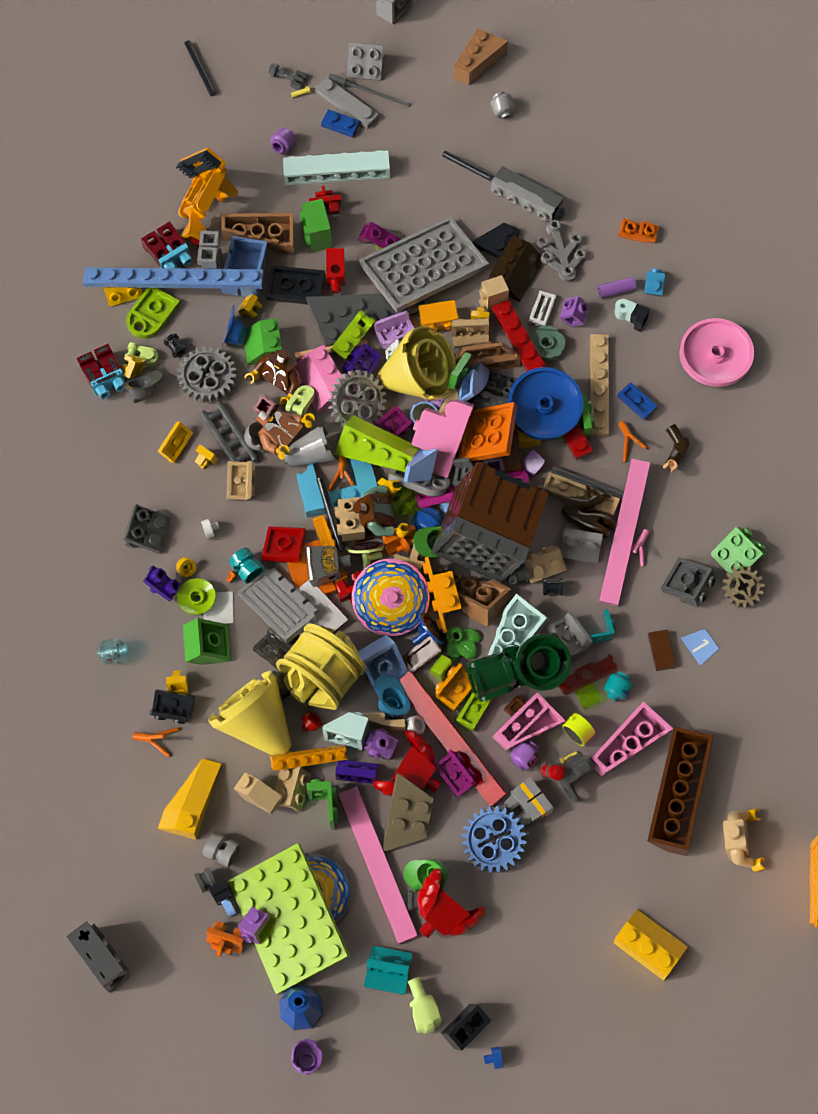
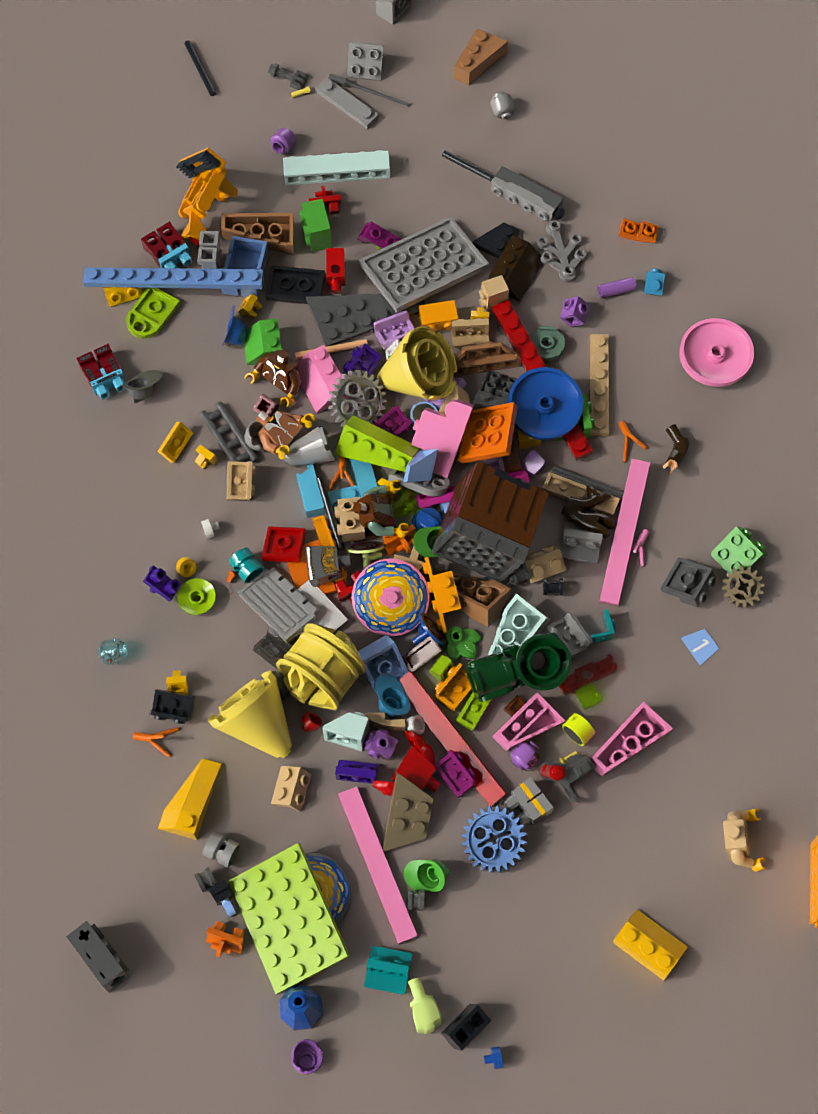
(134, 366): yellow tile -> none
(146, 529): dark grey plate -> none
(147, 353): yellowish green plate -> none
(175, 353): black bush -> none
(191, 369): light grey gear -> none
(206, 642): bright green slope -> none
(222, 609): white sticker -> none
(253, 925): medium lavender bracket -> none
(258, 793): tan slope -> none
(302, 395): yellowish green plate -> none
(308, 757): light orange piece -> none
(323, 790): bright green bracket -> none
(340, 123): blue plate -> none
(352, 335): lime plate -> none
(442, 911): red torso -> none
(459, 371): bright green plate -> none
(462, 467): dark grey bracket -> none
(473, 382): light blue slope -> none
(538, 321): white tile -> none
(618, 686): teal head -> none
(631, 312): leg -> none
(637, 401): blue plate -> none
(661, 650): reddish brown tile -> none
(680, 790): reddish brown slope -> none

